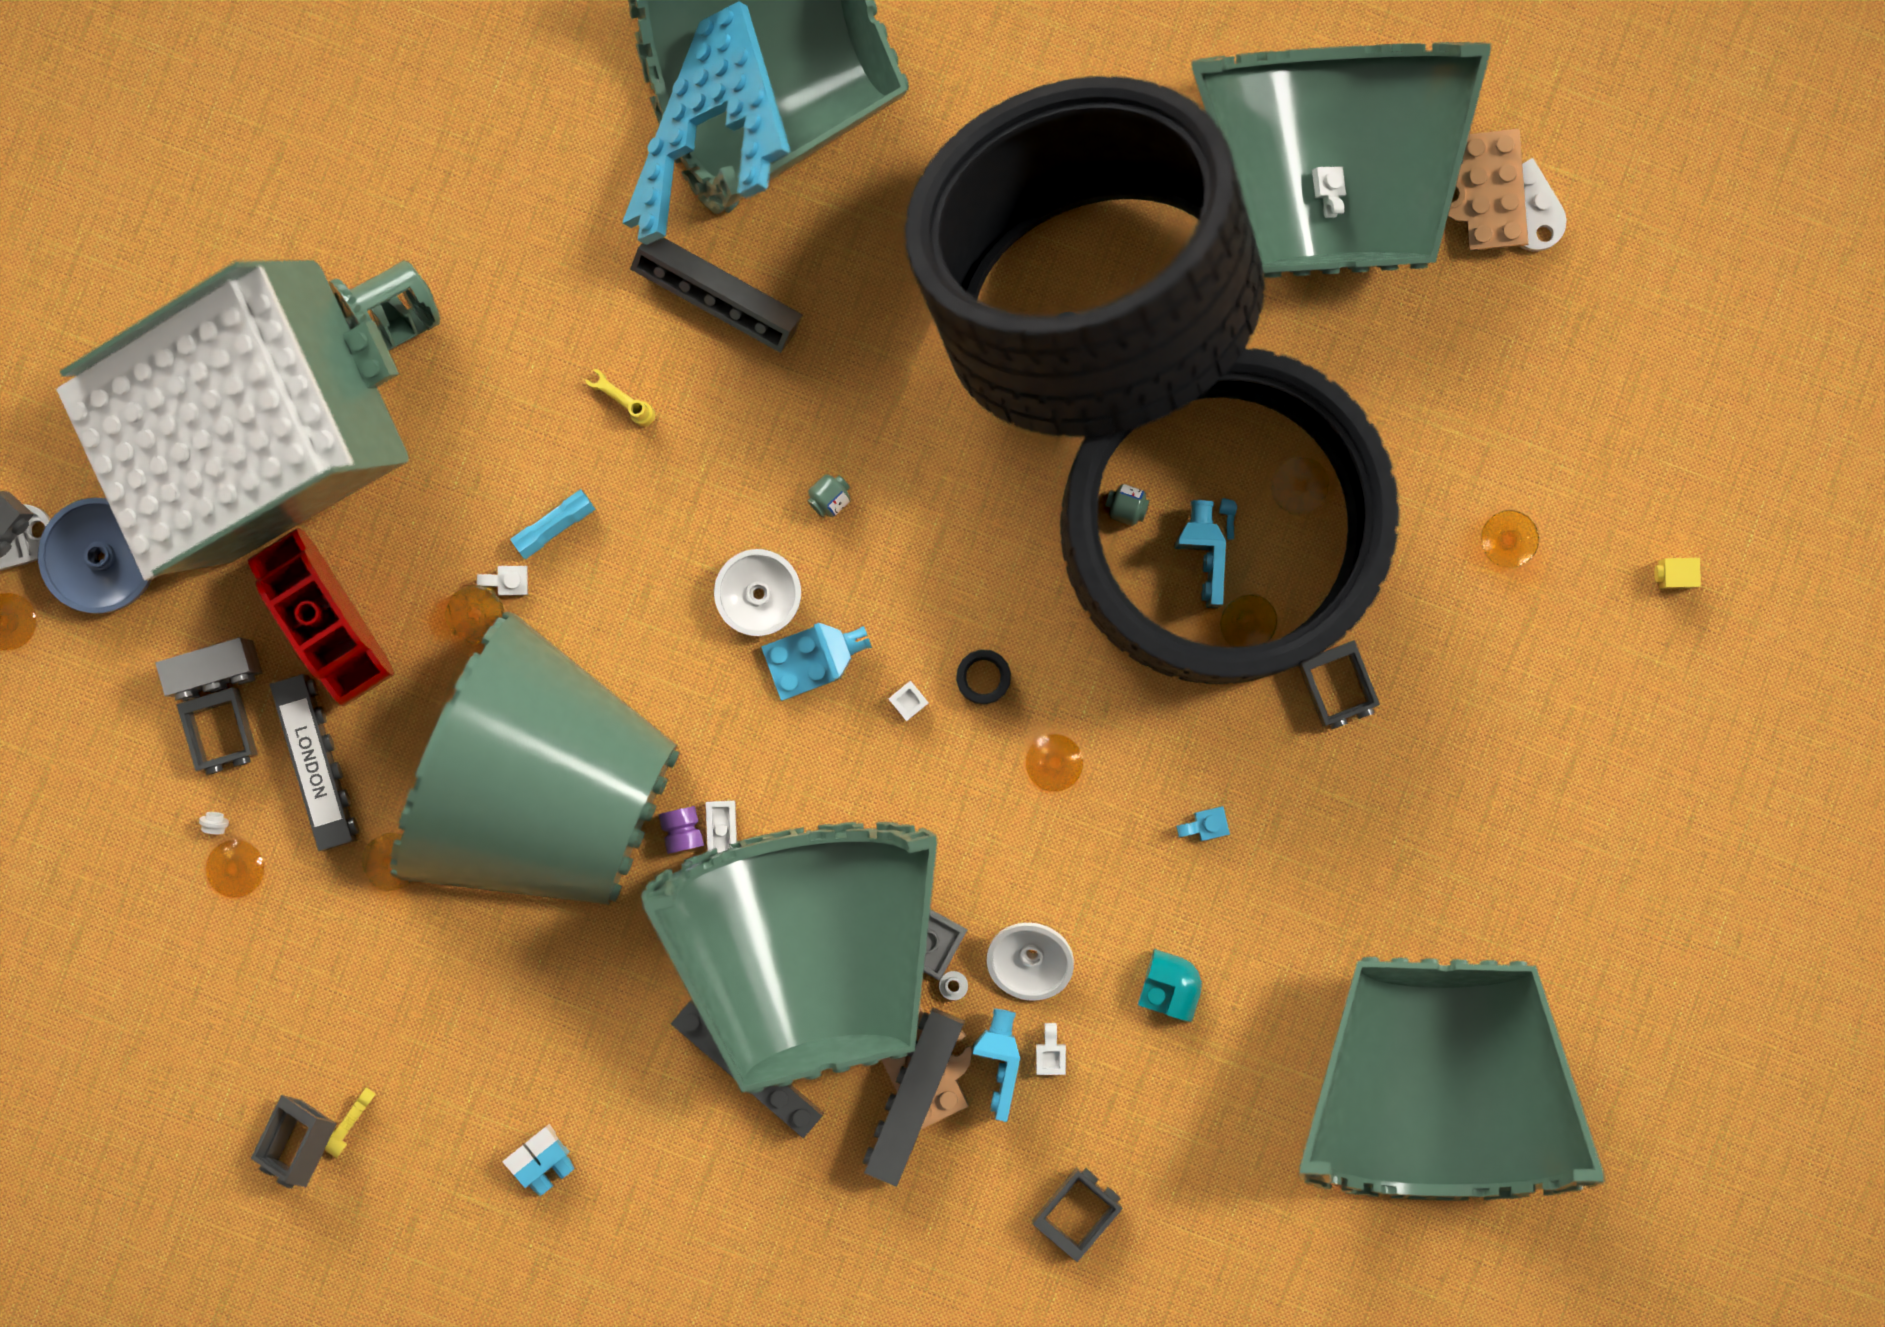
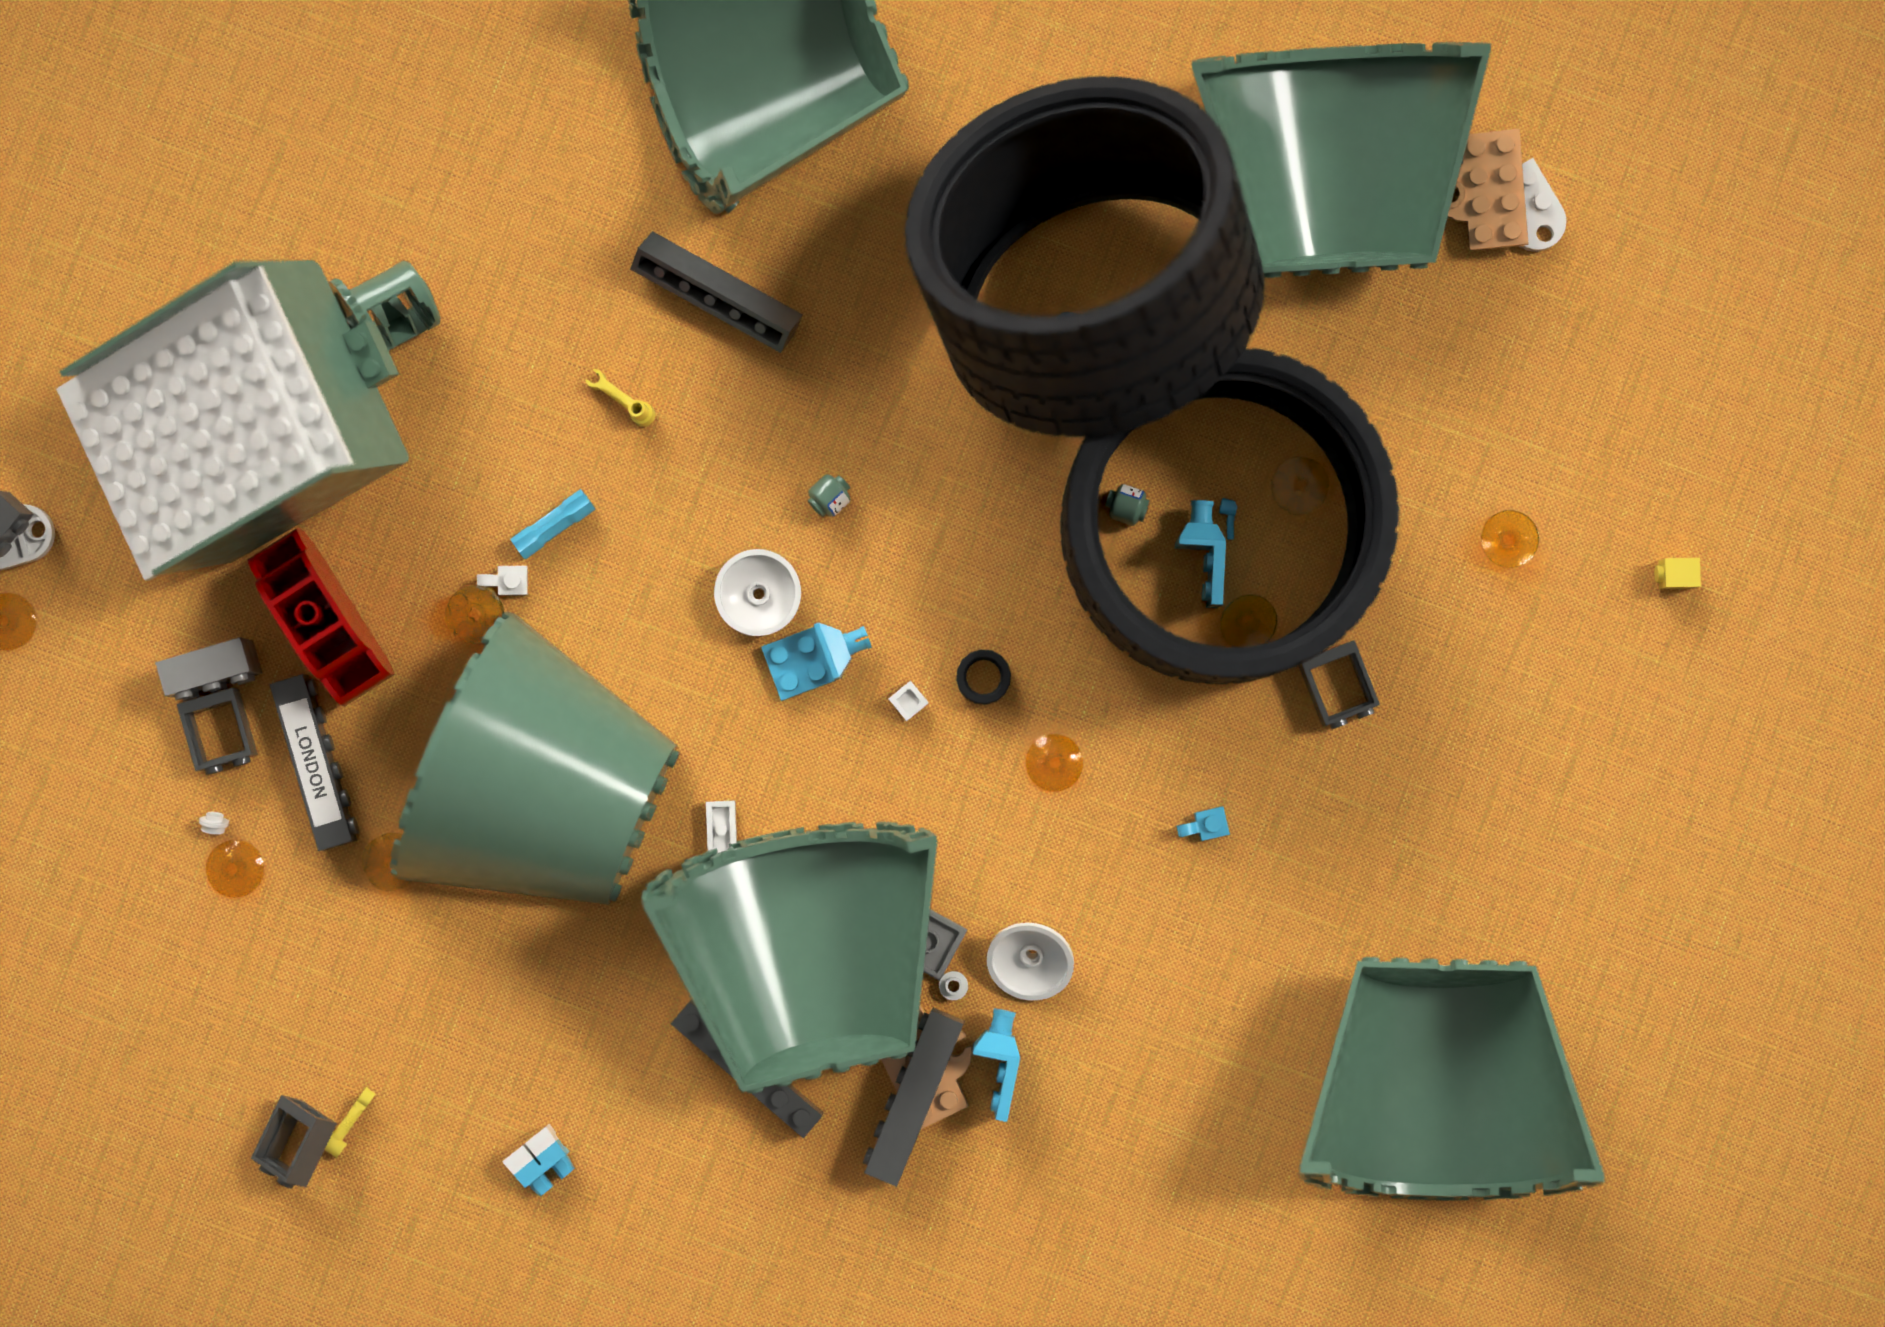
(71, 562): sand blue dish -> none
(681, 829): medium lavender wheel -> none
(718, 76): medium azure wing -> none
(1050, 1056): white plate -> none
(1056, 1235): dark grey window -> none
(1171, 986): teal brick -> none
(1331, 187): white plate -> none

